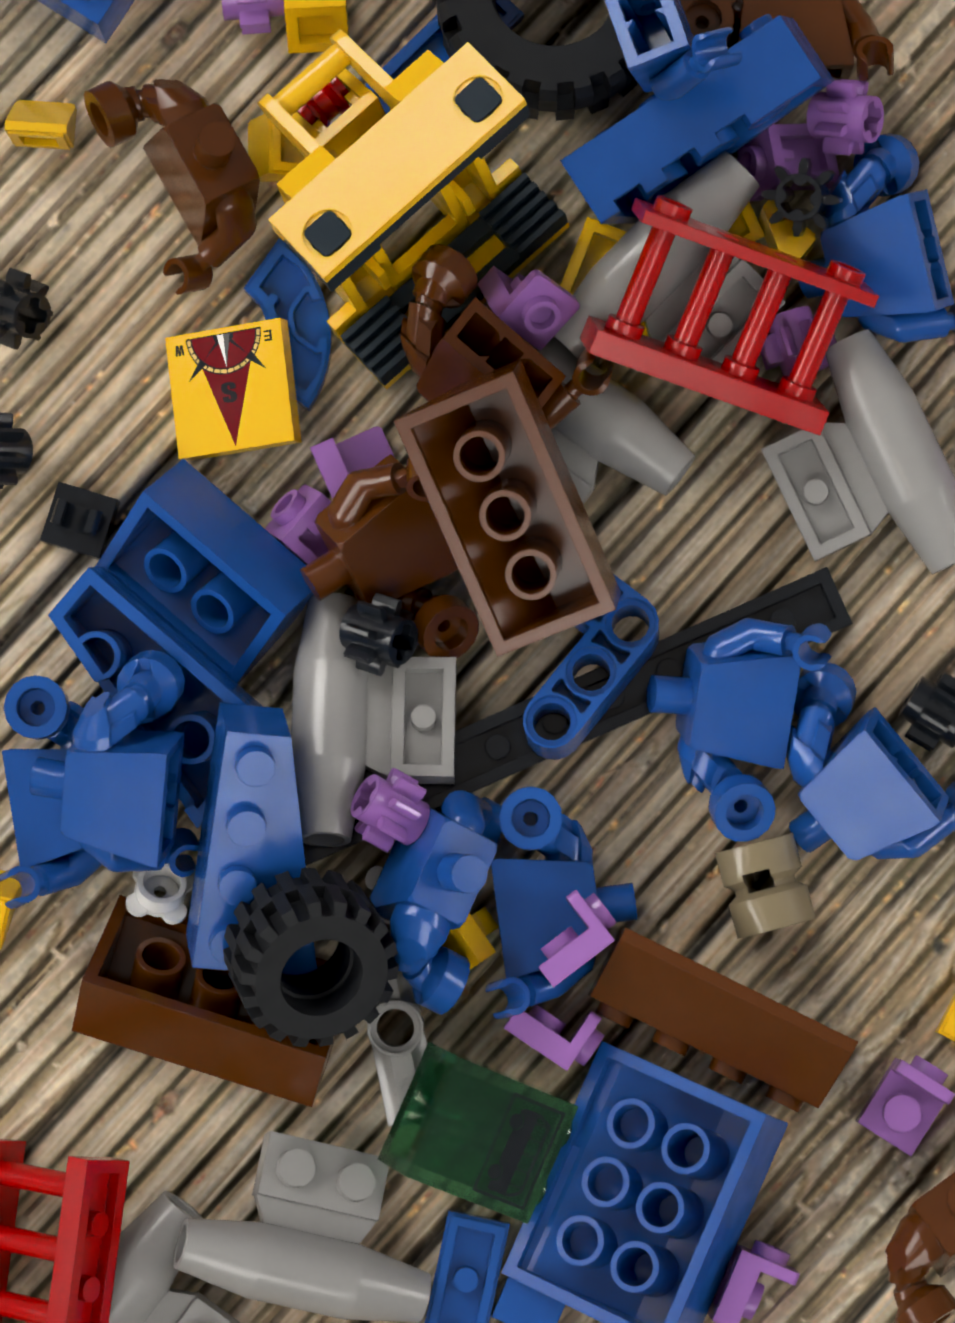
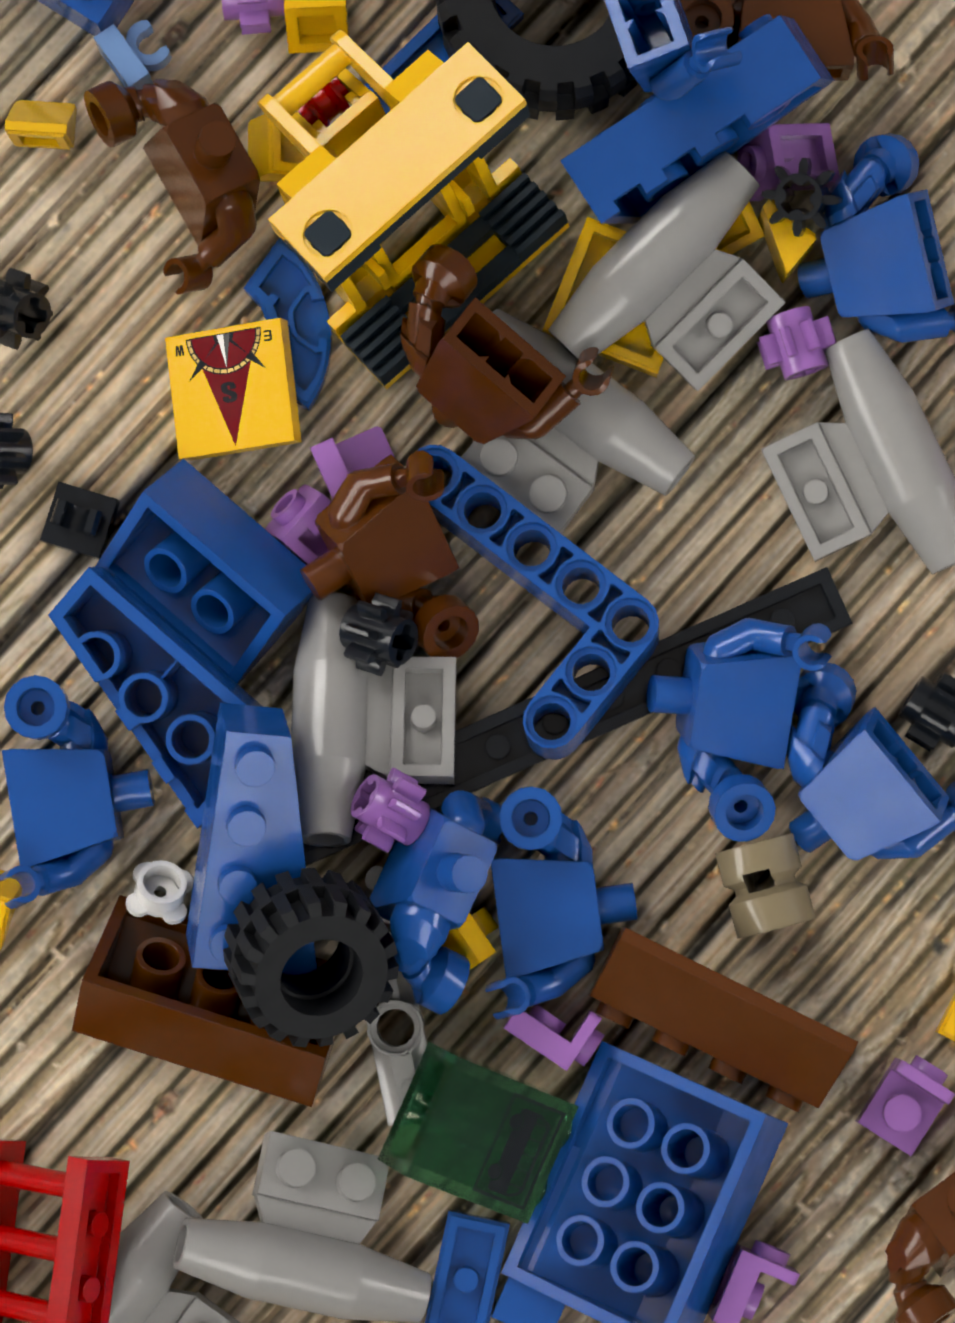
(121, 782): blue torso -> none
(124, 55): none -> medium blue tile
(508, 509): reddish brown slope -> none
(529, 304): medium lavender bracket -> none
(570, 951): medium lavender bracket -> none
(737, 377): red fence -> none
(845, 117): medium lavender gear -> none

